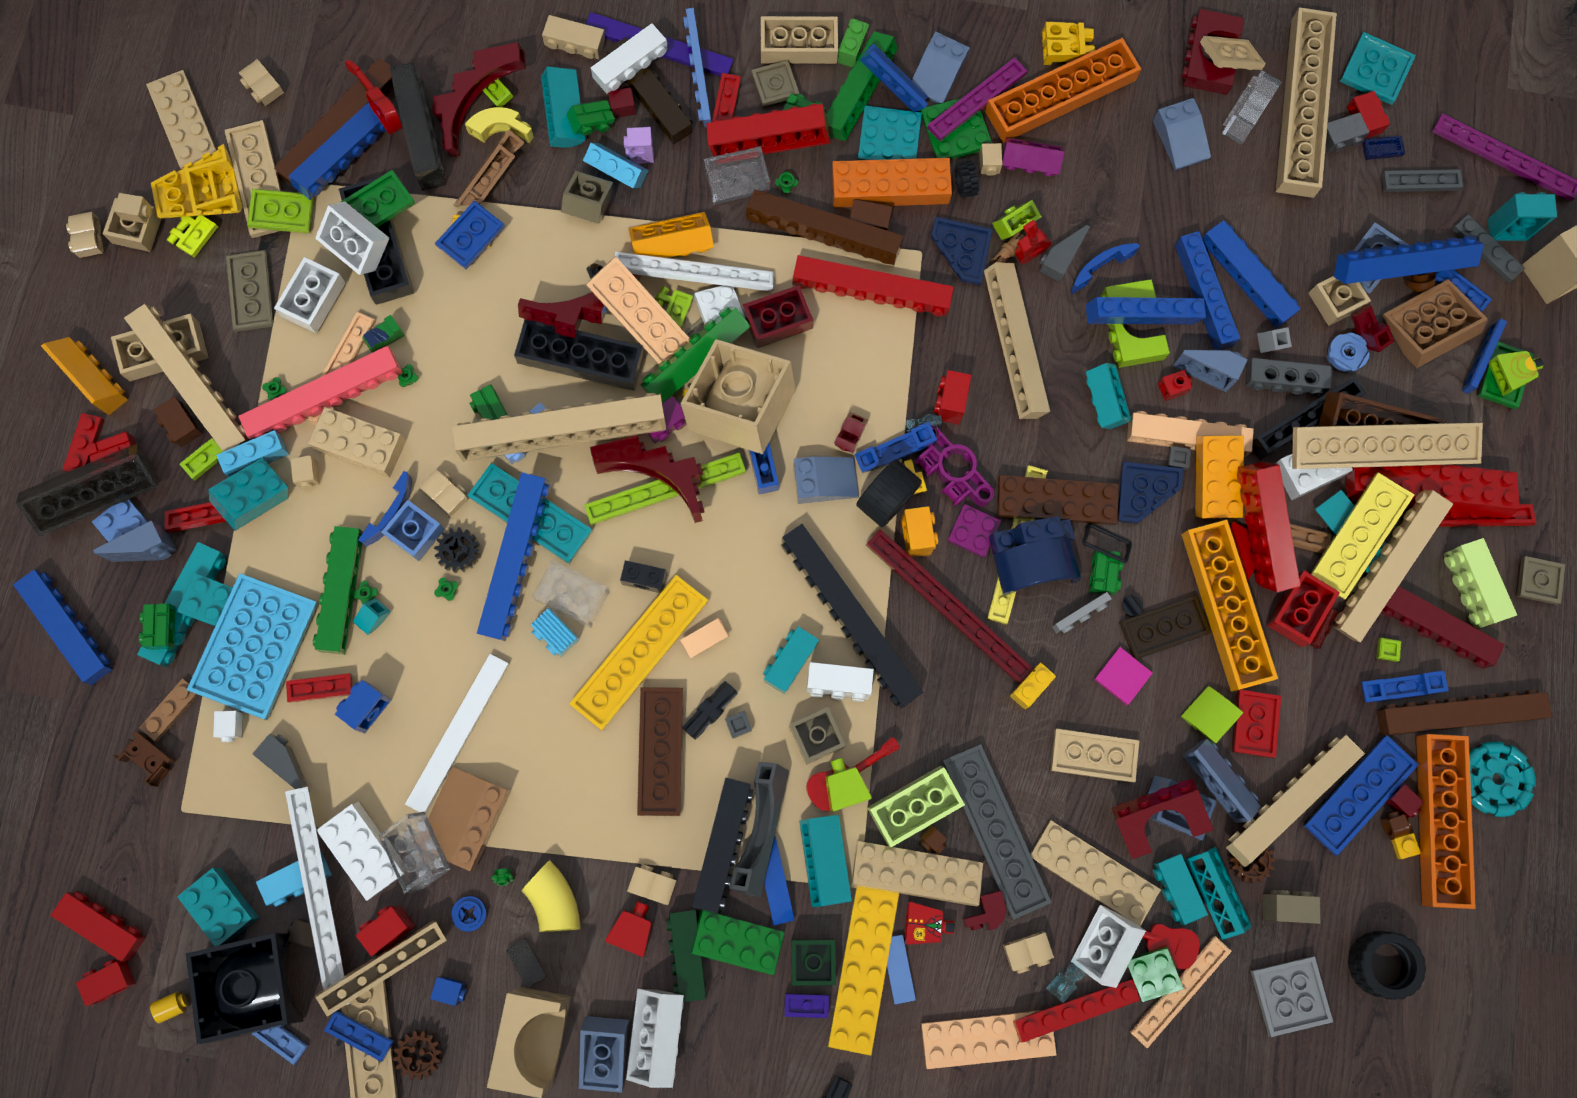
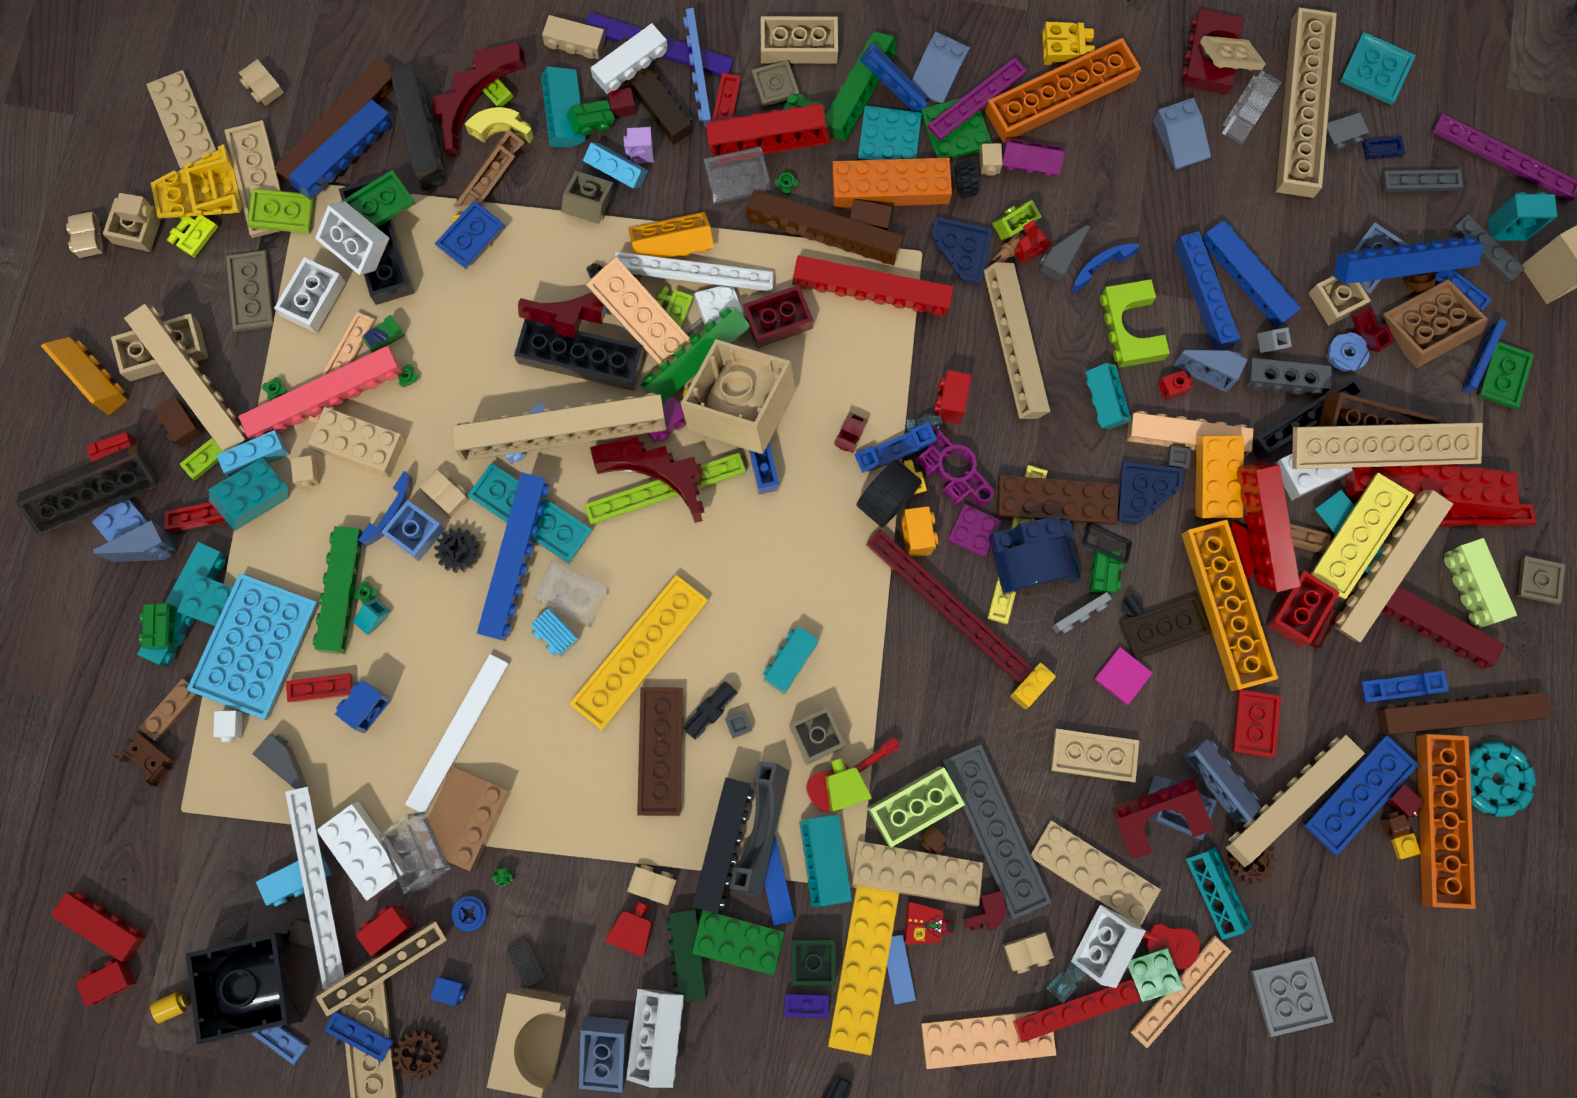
(63, 627): blue brick -> none
(85, 434): red plate -> none
(218, 907): teal brick -> none
(378, 102): red piece -> none
(440, 591): green plate -> none
(487, 403): green brick -> none
(552, 900): light yellow brick -> none
(643, 576): black brick -> none
(704, 637): light nougat slope -> none
(824, 479): sand blue slope -> none
(839, 681): white brick -> none
(851, 616): black brick -> none
(852, 42): bright green brick -> none
(1145, 310): blue brick -> none
(1179, 889): teal brick -> none
(1212, 714): lime slope -> none
(1291, 907): dark tan brick -> none
(1372, 112): red brick -> none
(1388, 649): lime tile -> none
(1412, 961): black tyre -> none
(1514, 370): lime torso -> none

